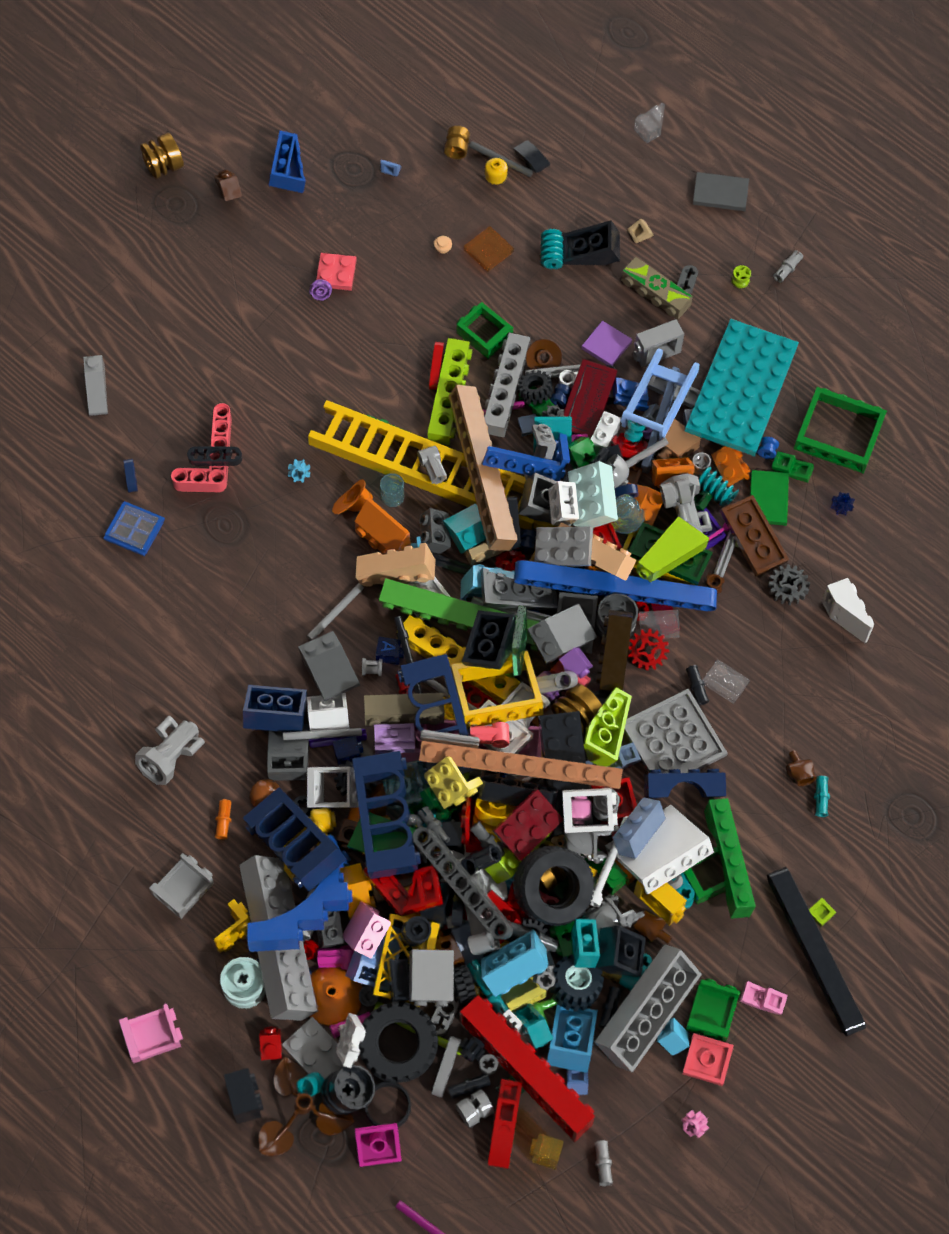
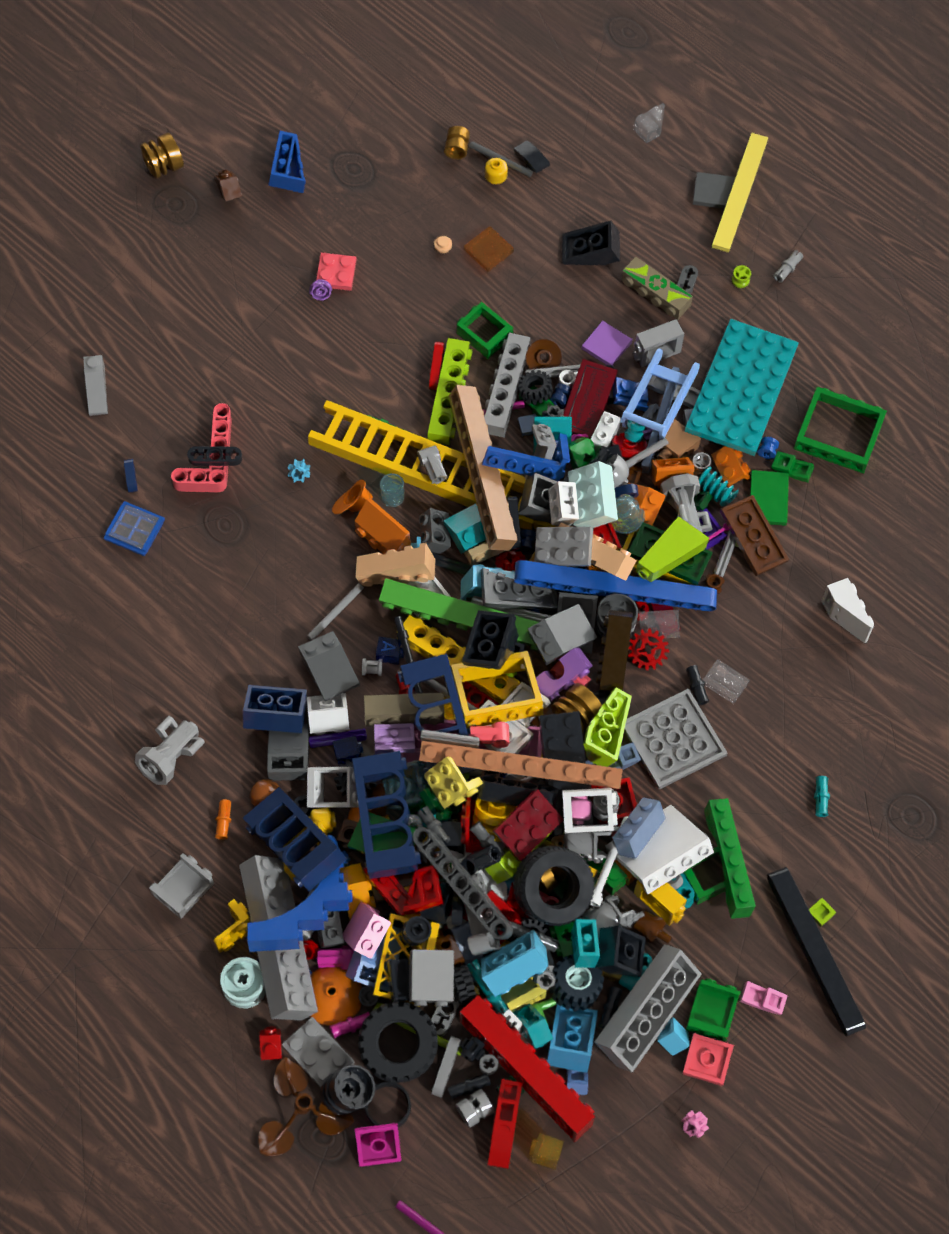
(151, 1034): bright pink panel -> none
(241, 1091): black brick -> none
(310, 1084): teal wheel -> none
(322, 734): light grey bar -> none
(350, 1036): white plate -> none
(390, 168): medium blue slope -> none
(519, 640): clear green tile -> none
(551, 249): teal piece -> none
(556, 682): light grey piece -> none
(603, 1163): light grey pin -> none
(640, 231): tan slope -> none
(675, 493): light grey wheel -> none
(708, 784): dark blue arch -> none
(740, 192): none -> light yellow tile
(784, 589): dark grey gear -> none
(801, 770): reddish brown piece -> none
(842, 503): clear blue gear -> none

